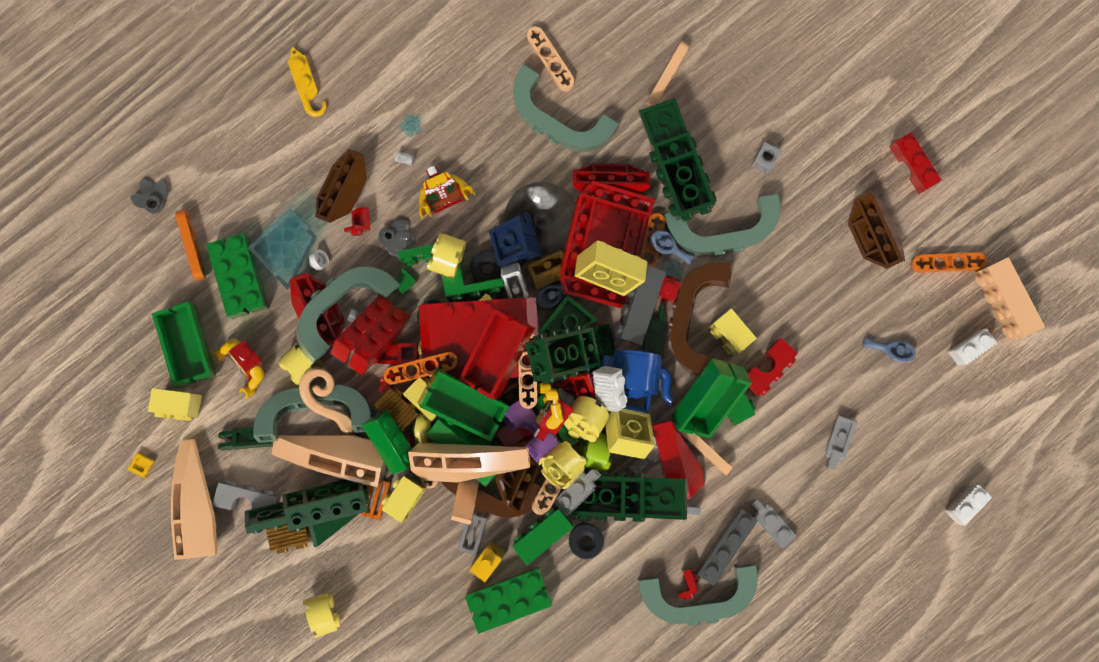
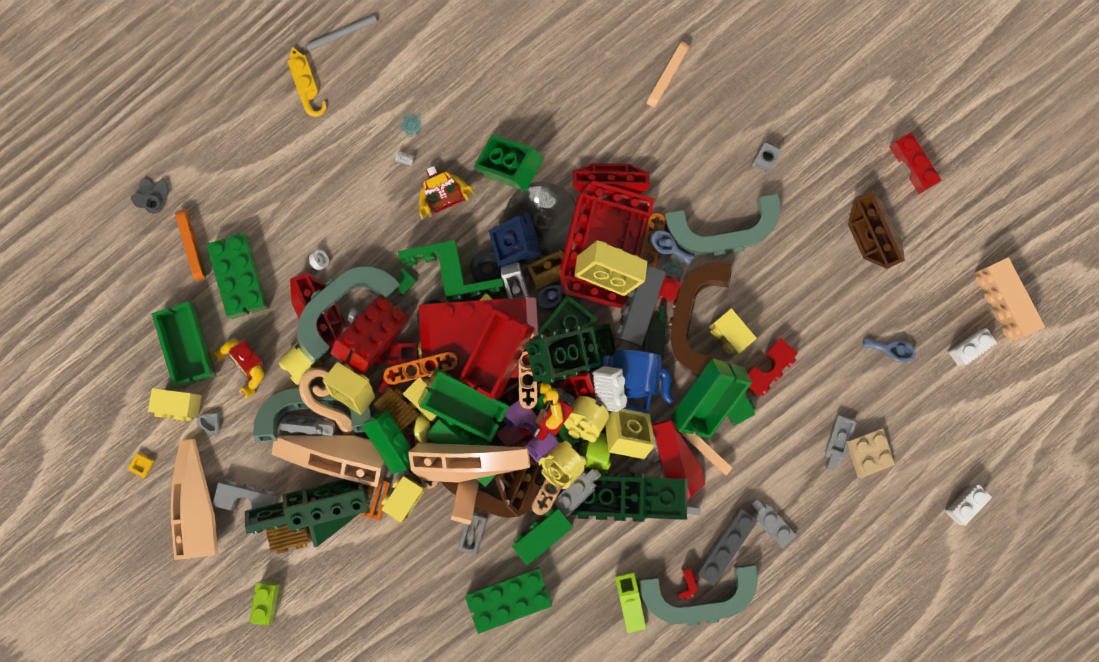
(210, 423): none -> light grey tile
(241, 439): dark green hinge -> none
(264, 603): none -> lime brick
(284, 247): clear light blue wedge -> none
(307, 425): none -> light grey hinge
(321, 614): light yellow brick -> none
(340, 33): none -> light grey bar
(341, 187): reddish brown wedge -> none
(349, 387): none -> light yellow brick
(360, 222): red bracket -> none
(399, 237): dark grey plate -> none
(446, 255): light yellow brick -> none
(487, 562): yellow torso -> none
(509, 162): none -> green brick
(551, 58): light nougat beam -> none
(555, 131): sand green arch -> none
(580, 550): black tyre -> none
(630, 601): none -> lime slope
(677, 161): dark green wedge -> none
(870, 452): none -> tan plate
(949, 262): orange beam -> none

